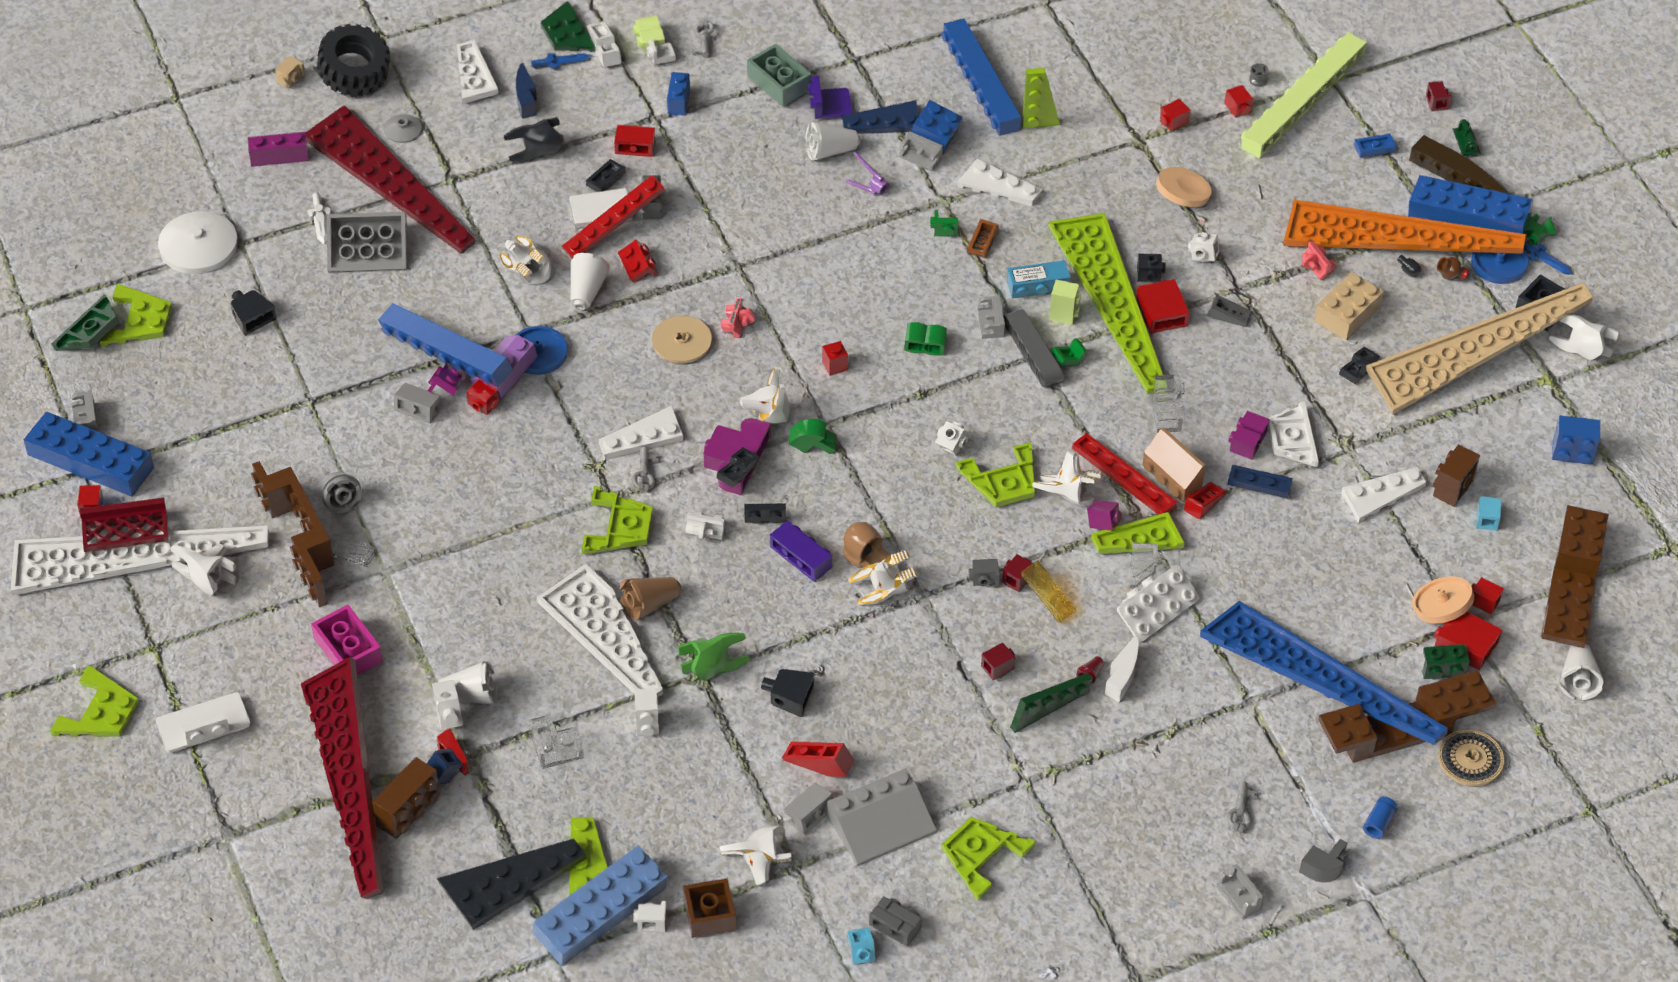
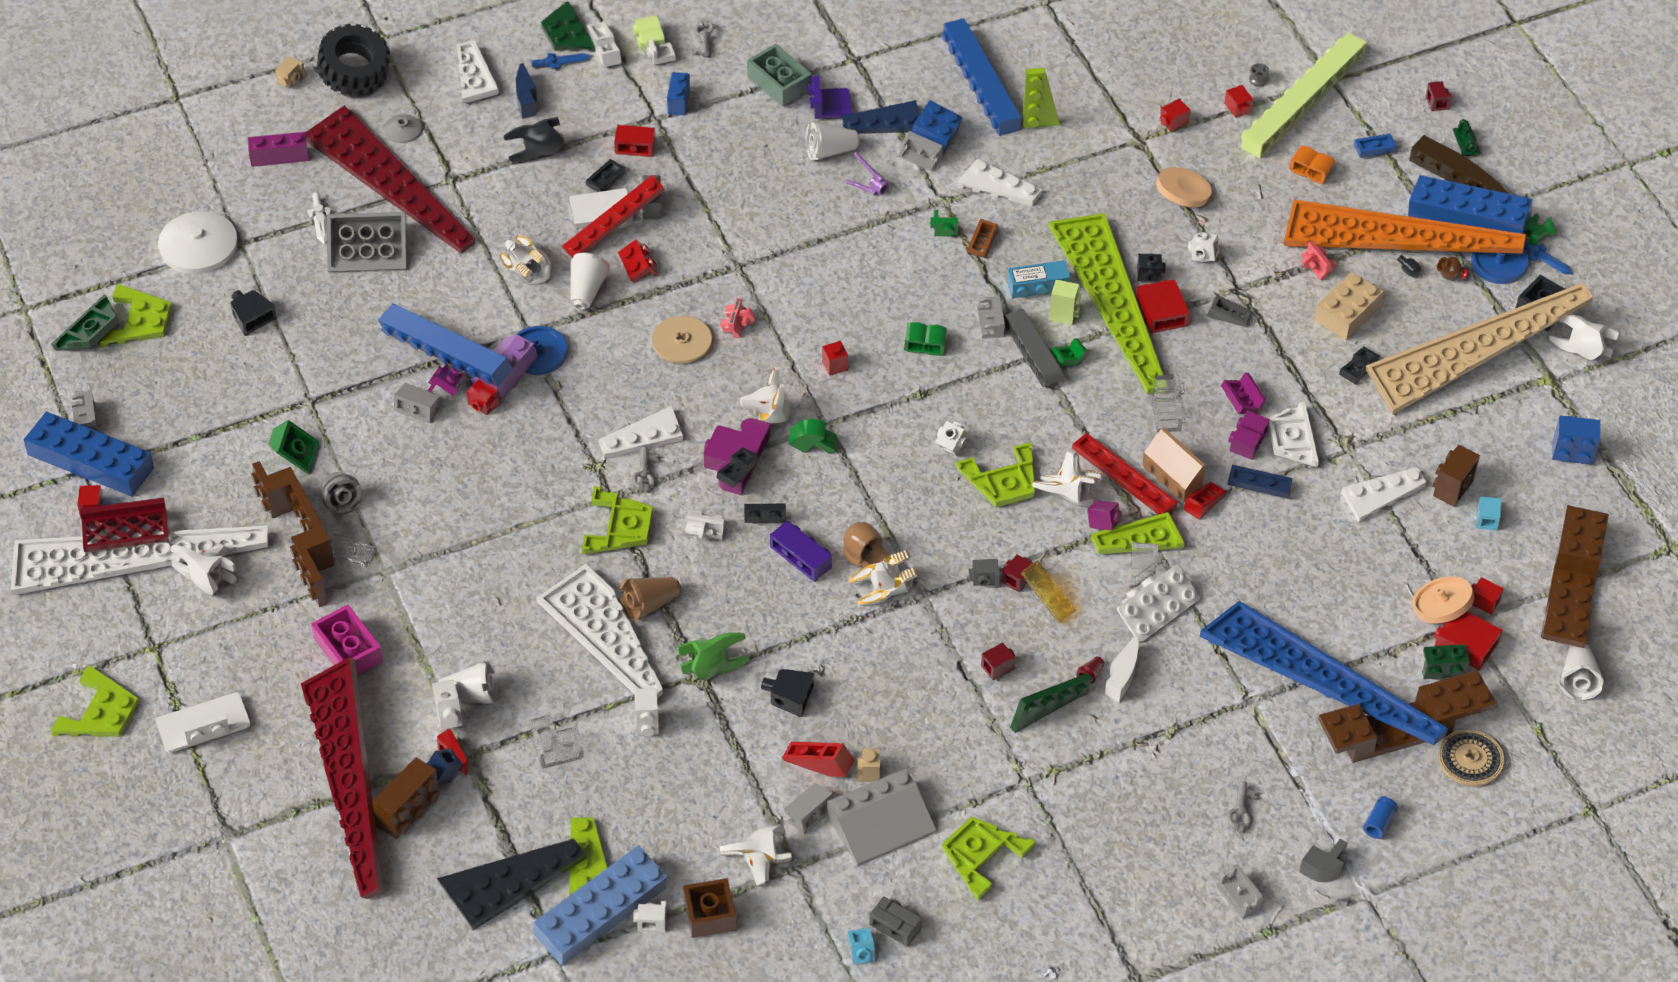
(294, 445): none -> green slope
(868, 766): none -> tan brick
(1244, 394): none -> magenta bracket
(1312, 164): none -> orange brick

